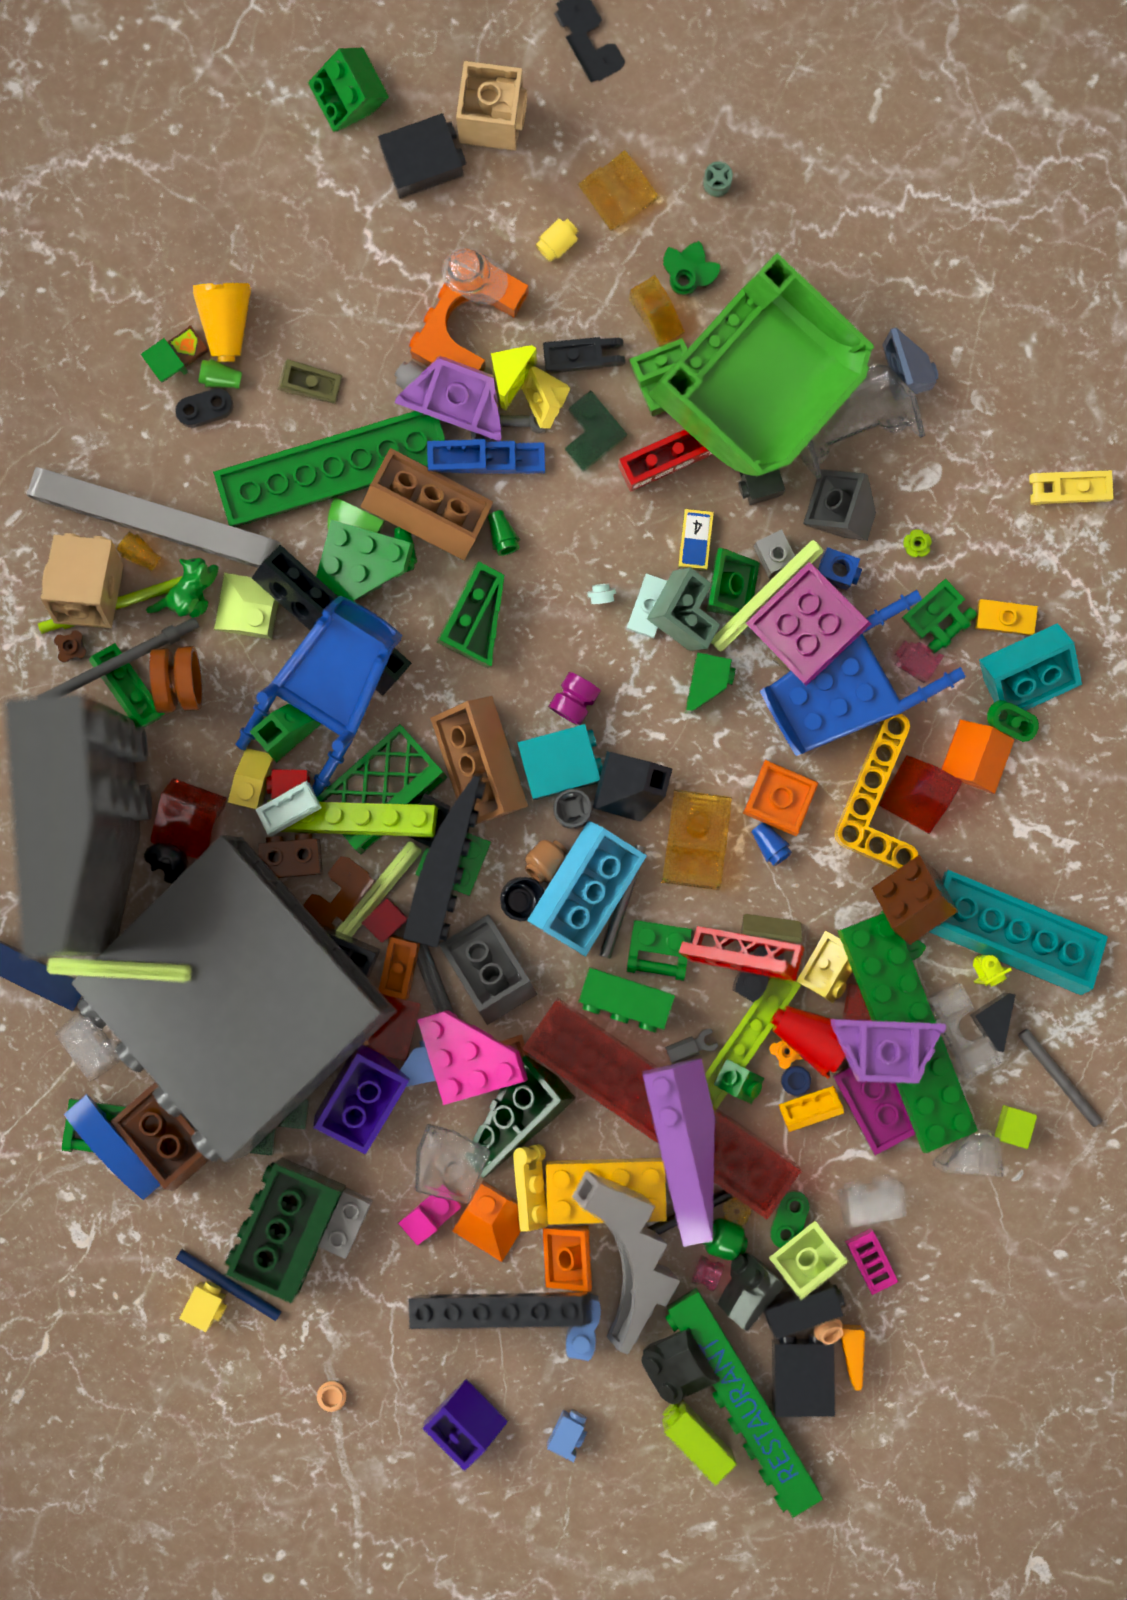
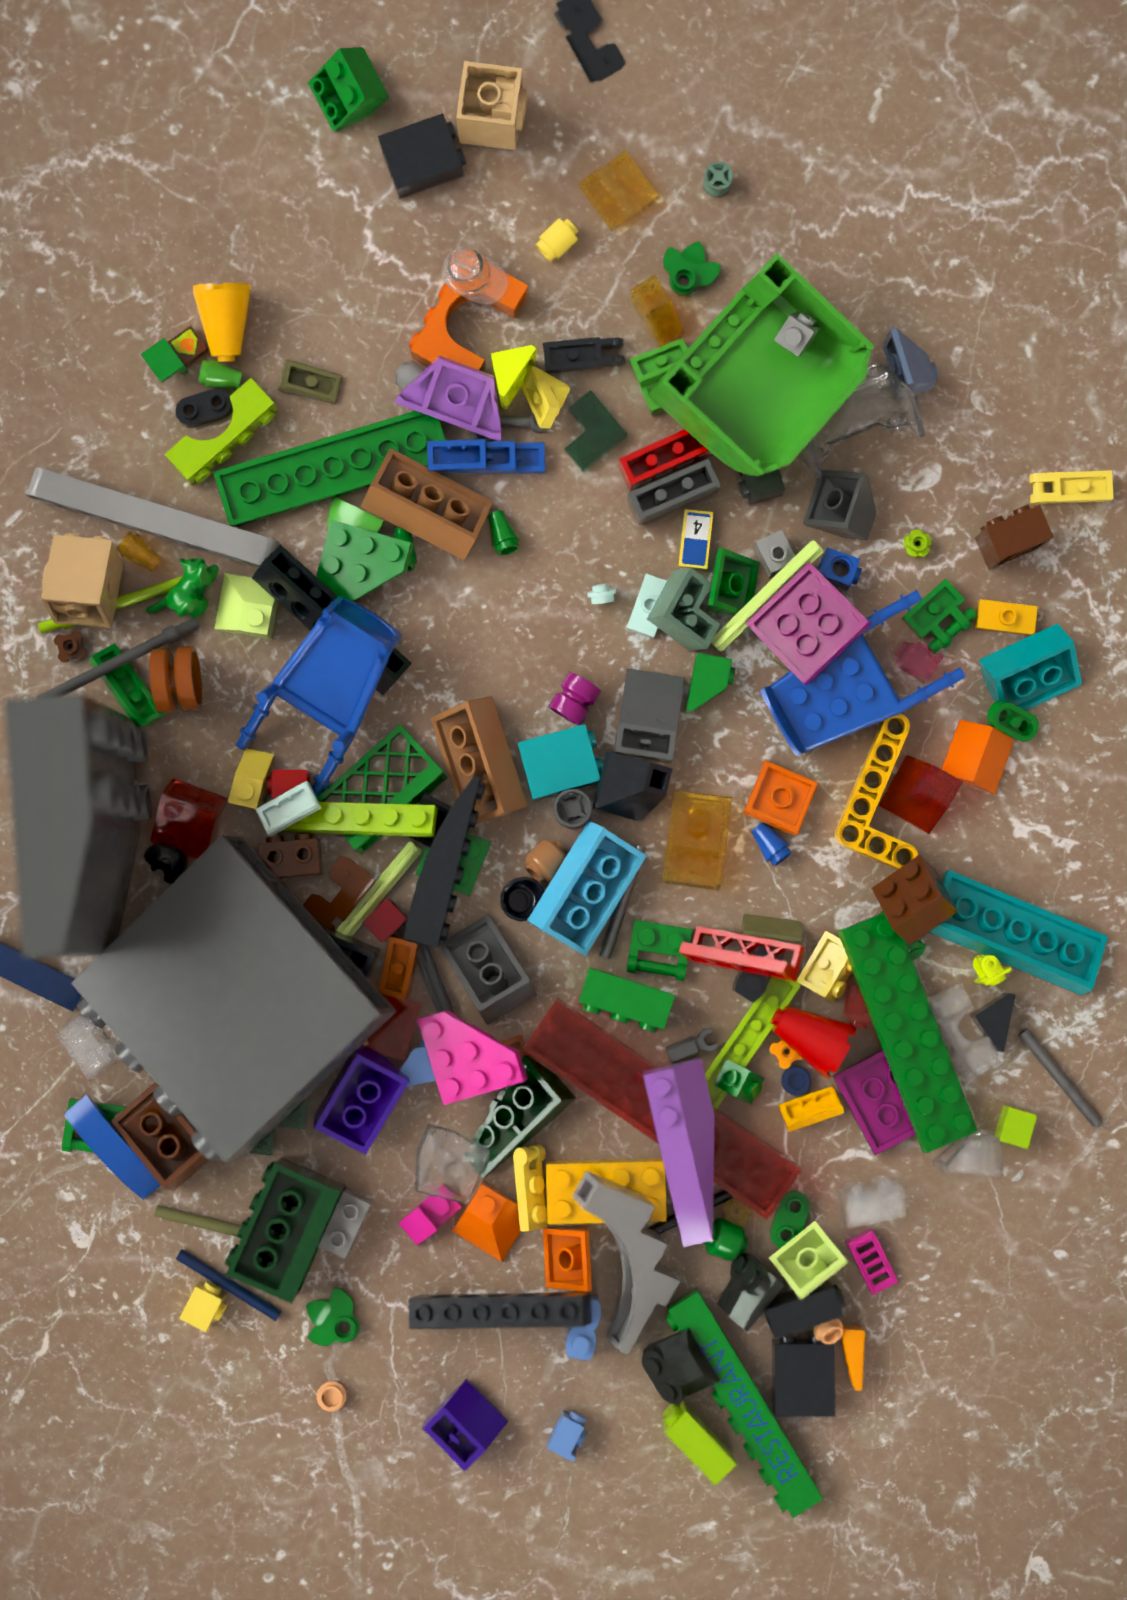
(119, 969): yellowish green axle -> none
(197, 457): none -> lime arch
(197, 1220): none -> olive bar
(283, 730): green slope -> none
(328, 1316): none -> green plate
(474, 617): green wedge -> none
(649, 715): none -> dark grey slope
(673, 492): none -> dark grey brick
(707, 1273): clear pink wheel -> none
(798, 333): none -> light grey brick
(887, 1049): medium lavender wing -> none
(1013, 537): none -> reddish brown brick

